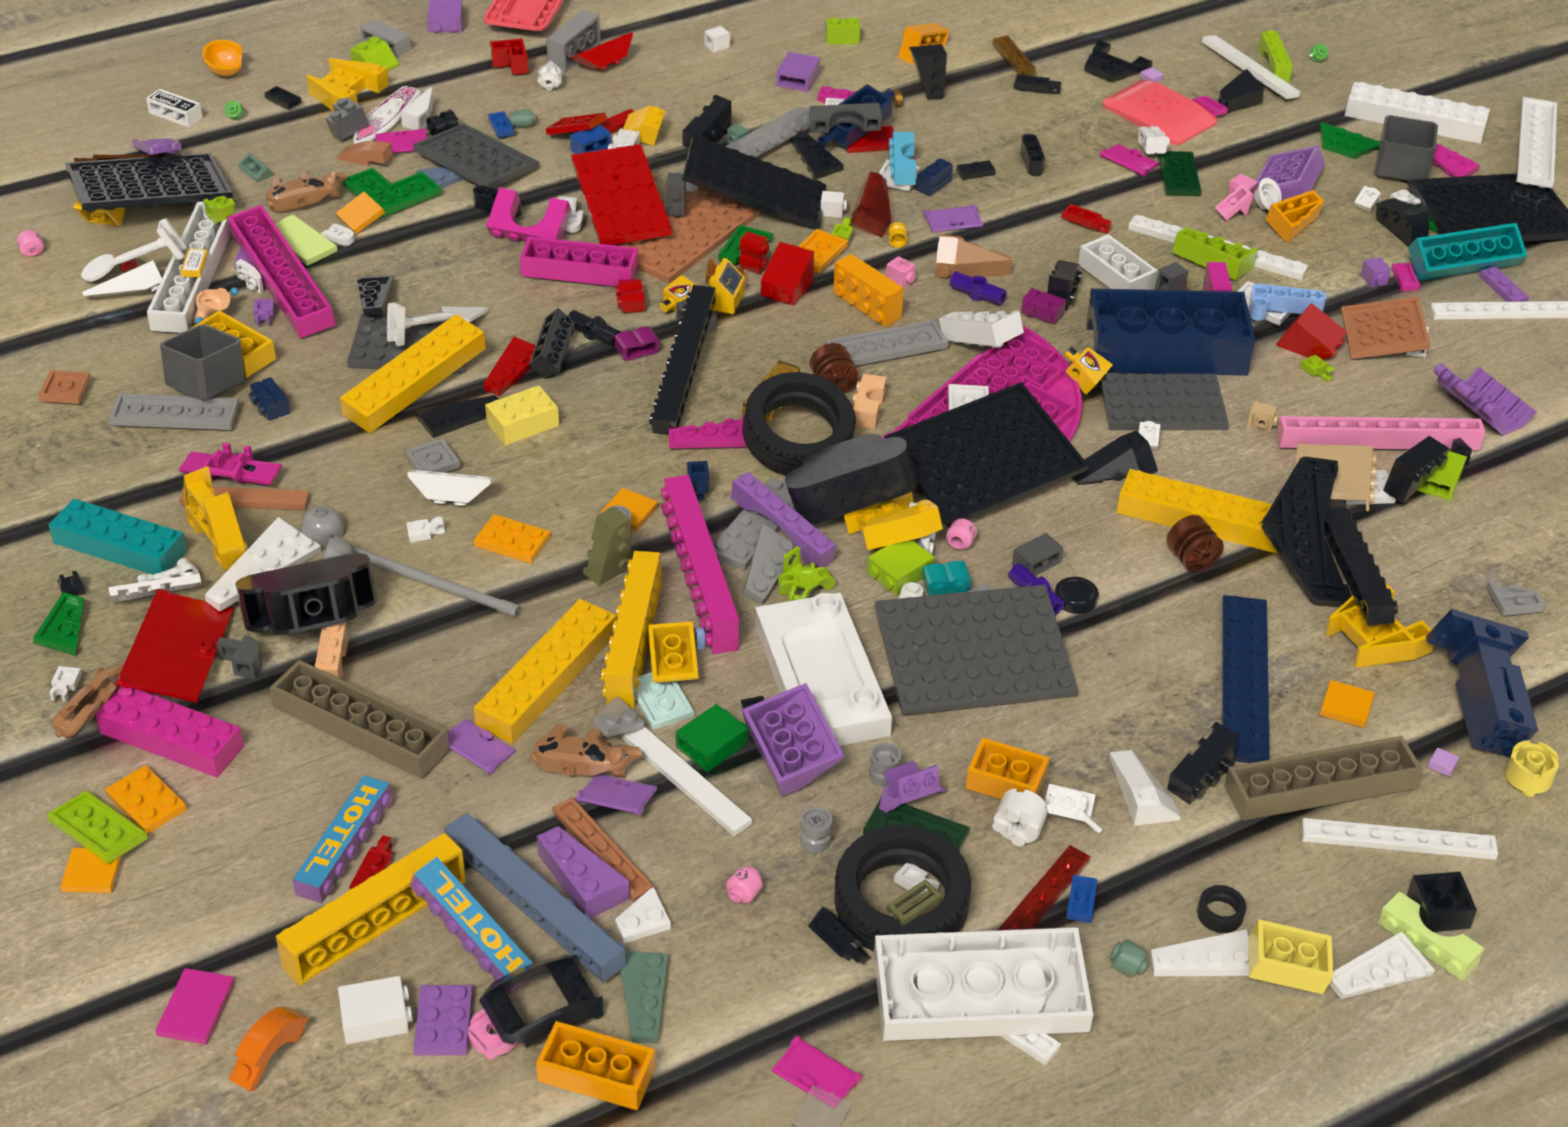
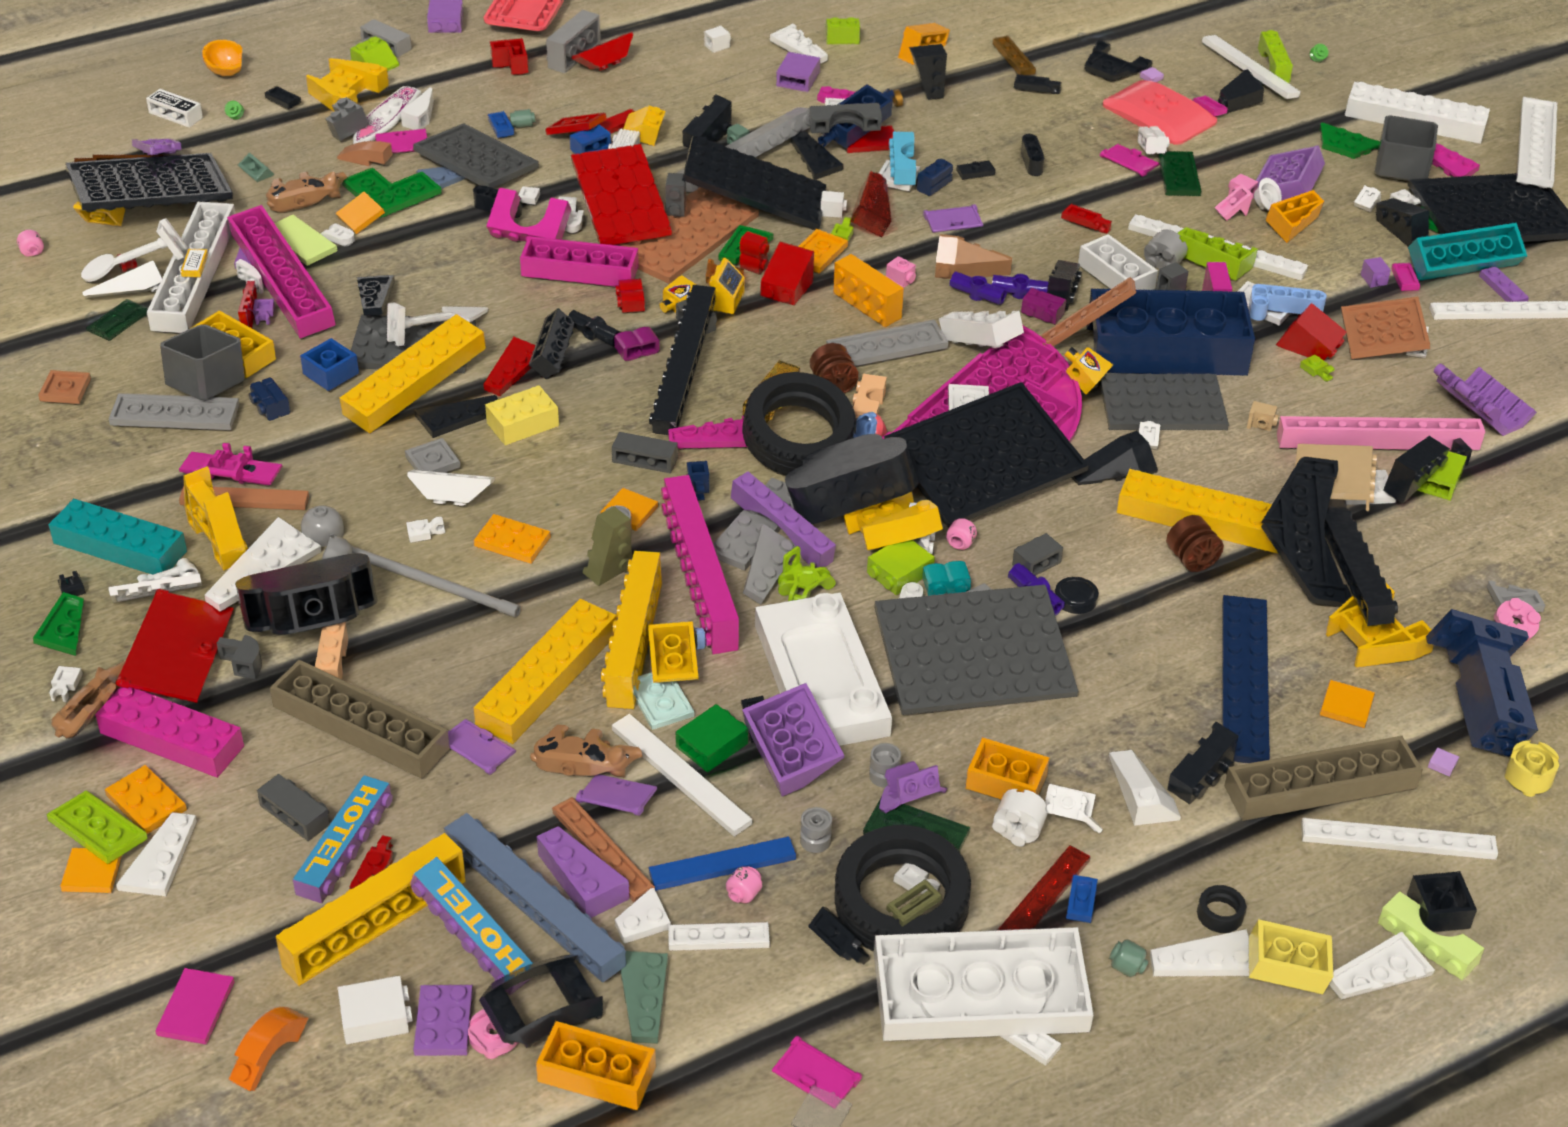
(117, 320): none -> clear green piece
(159, 860): none -> white wing
(211, 301): light nougat piece -> none
(219, 208): lime brick -> none
(247, 304): none -> red wing
(293, 807): none -> dark grey brick
(329, 364): none -> blue brick
(443, 122): black wheel -> none
(529, 195): none -> white plate
(549, 76): white brick -> none
(617, 719): light grey wing -> none
(644, 452): none -> dark grey brick
(718, 936): none -> white tile
(721, 863): none -> blue tile
(796, 42): none -> white wing
(869, 424): none -> medium blue hair
(897, 235): yellow wheel -> none
(1019, 284): none -> dark purple piece
(1090, 312): none -> nougat tile
(1165, 249): none -> light grey brick
(1521, 610): none -> bright pink plate

